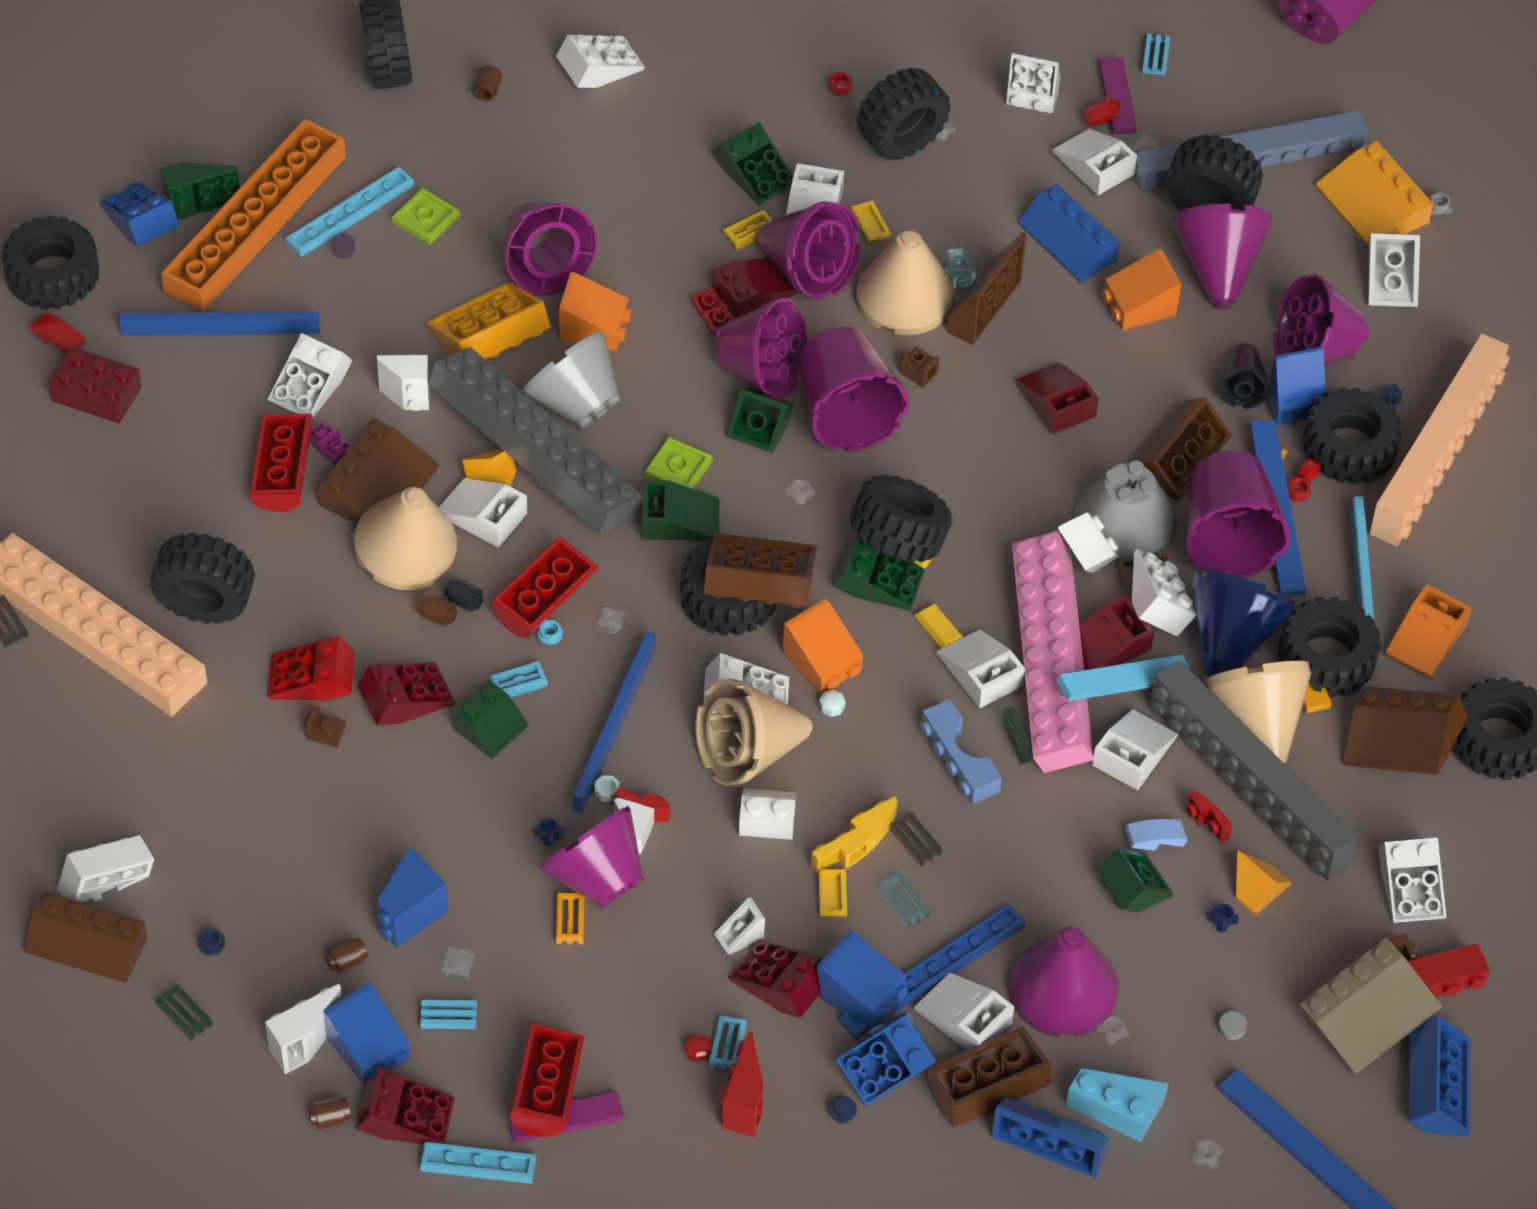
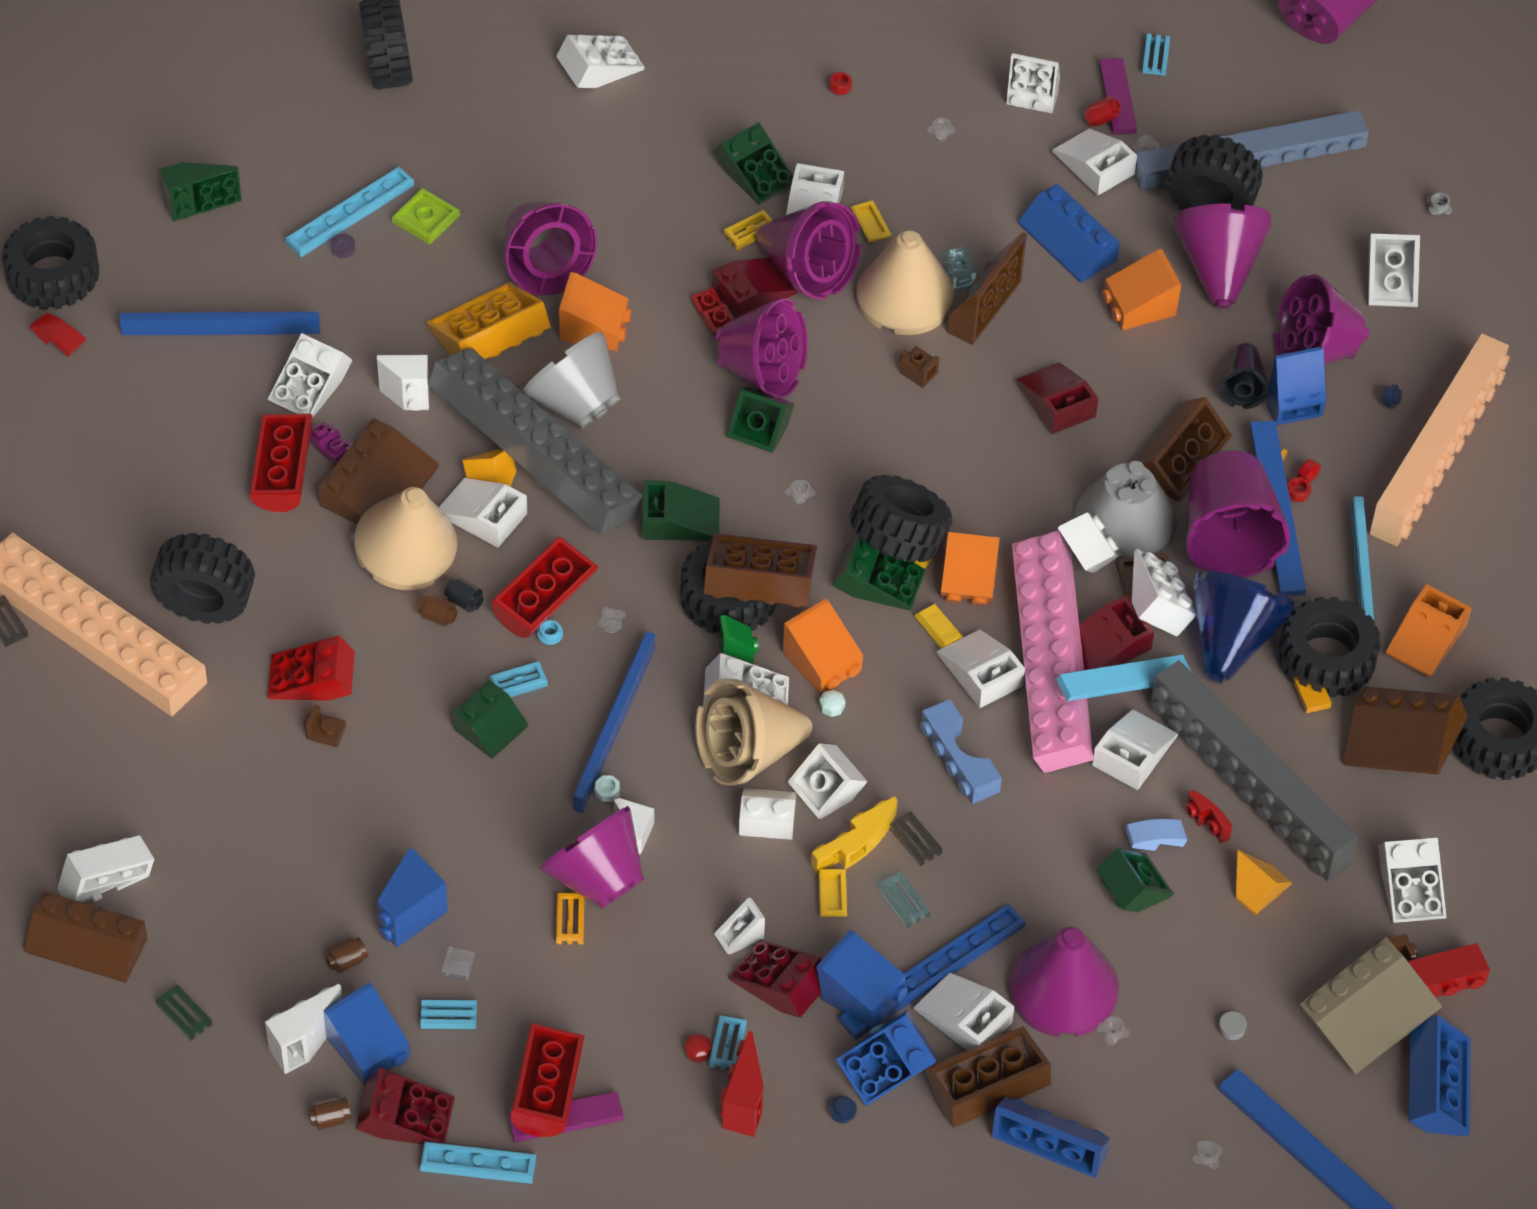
(95, 384): dark red brick -> none
(140, 213): blue slope -> none
(211, 942): dark blue plate -> none
(253, 215): orange brick -> none
(404, 691): dark red slope -> none
(487, 83): reddish brown brick -> none
(545, 825): clear blue plate -> none
(660, 804): red slope -> none
(678, 464): lime tile -> none
(737, 640): none -> green slope
(827, 780): none -> white slope
(850, 390): magenta cone -> none
(903, 113): black tyre -> none
(969, 568): none -> orange slope
(1016, 735): clear green tile -> none
(1117, 1100): medium azure wedge -> none
(1222, 910): clear blue plate -> none
(1266, 700): tan cone -> none
(1357, 411): black tyre -> none
(1375, 194): light orange slope -> none

